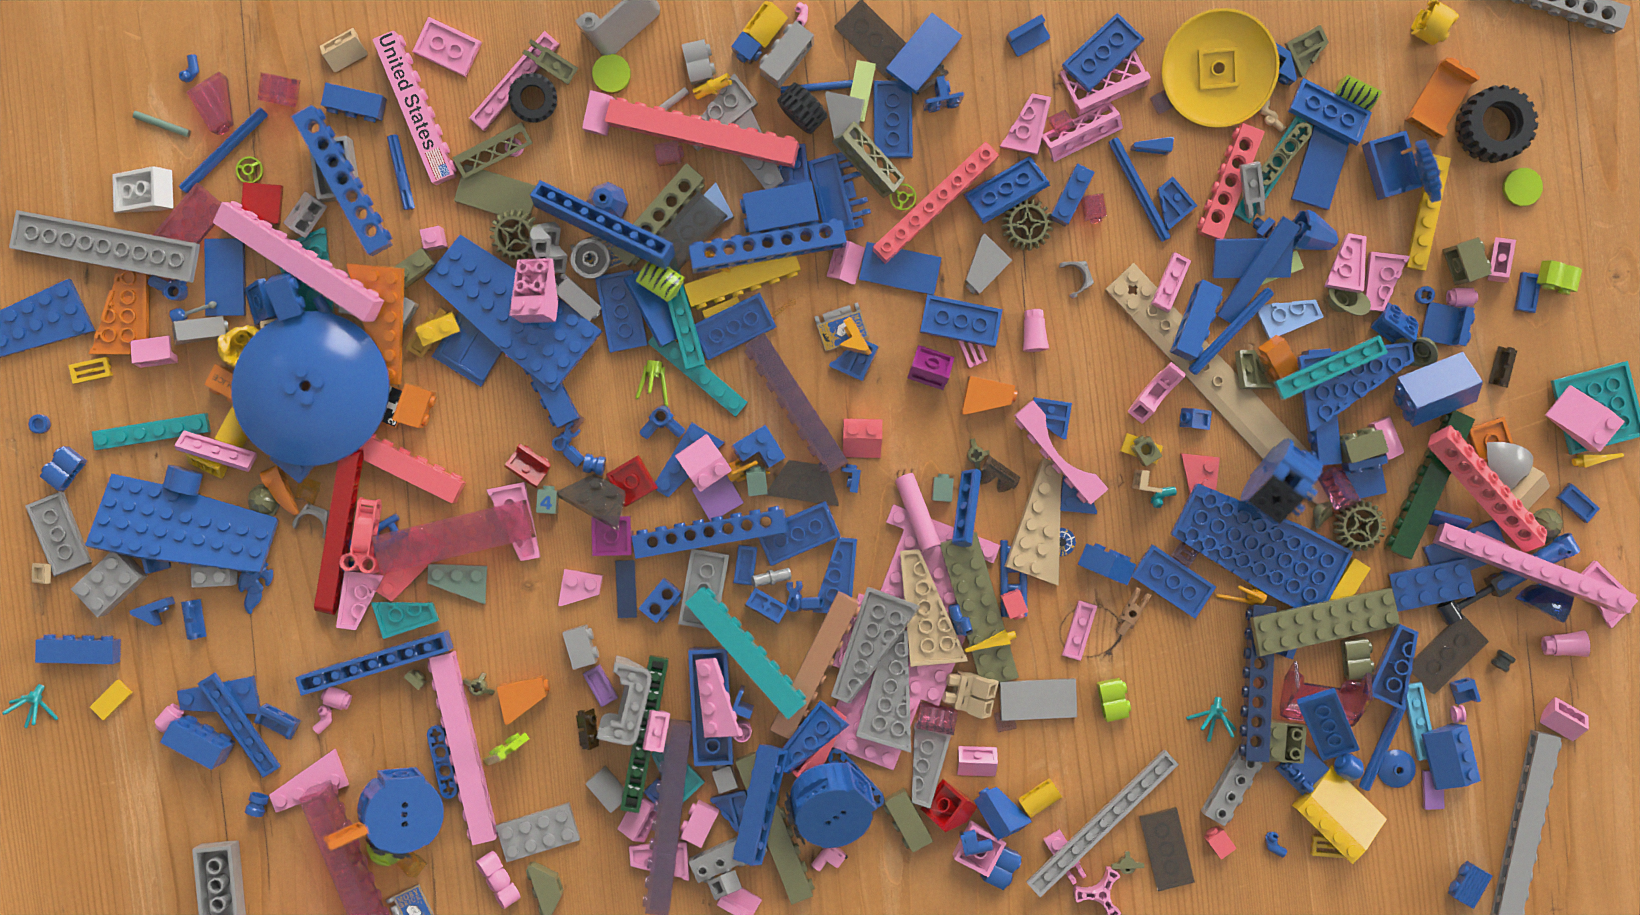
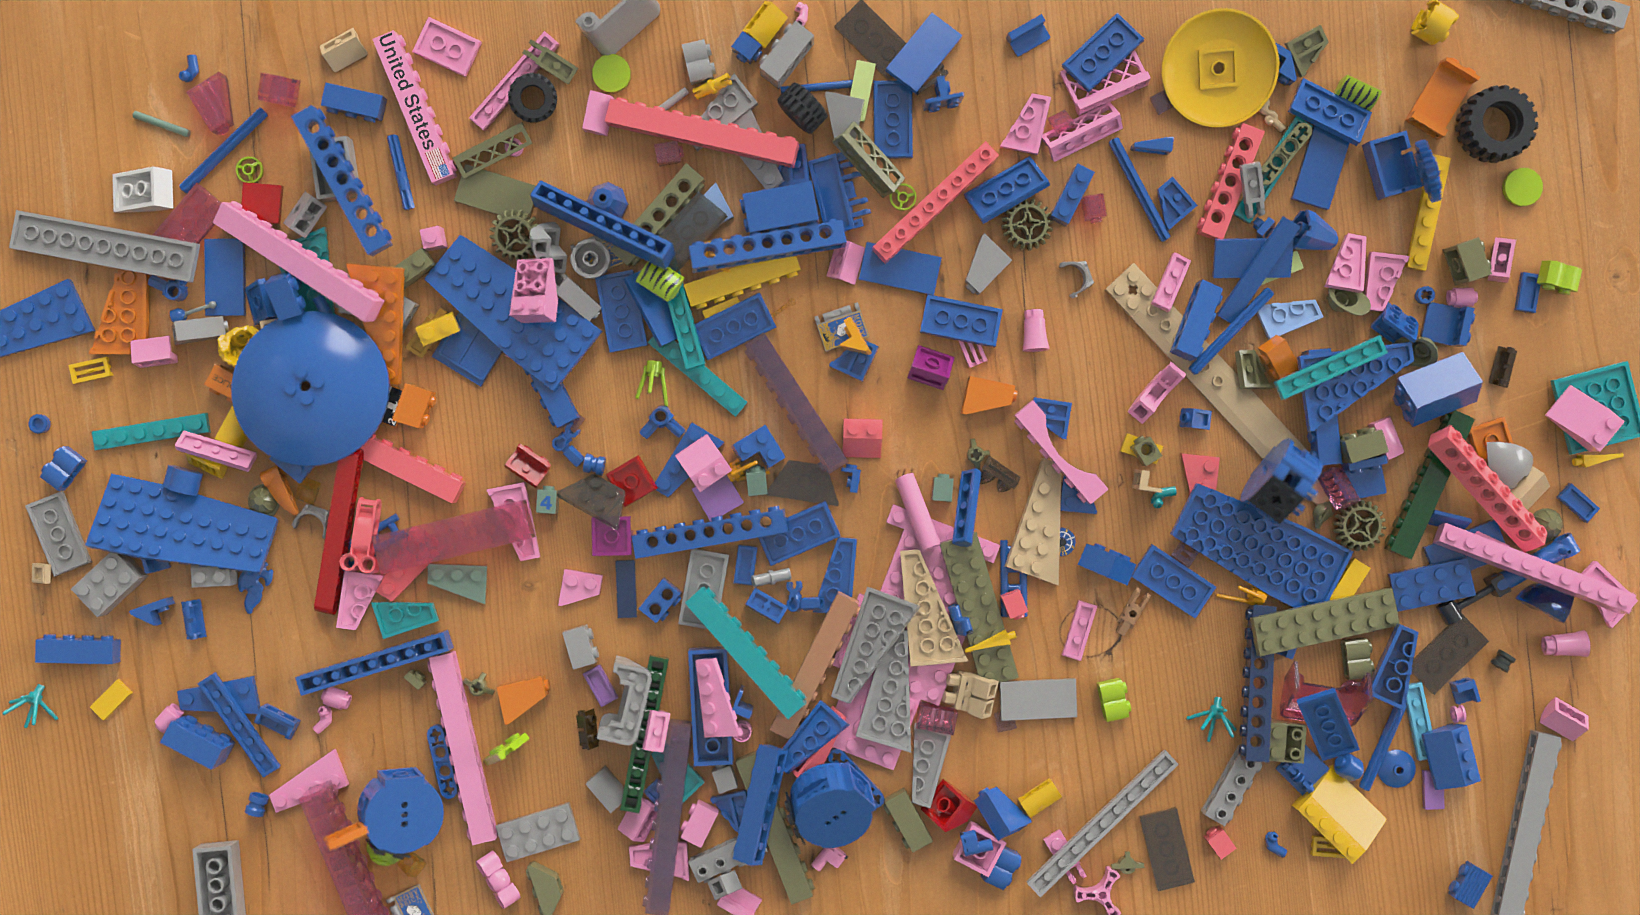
(977, 761): bright pink panel -> none

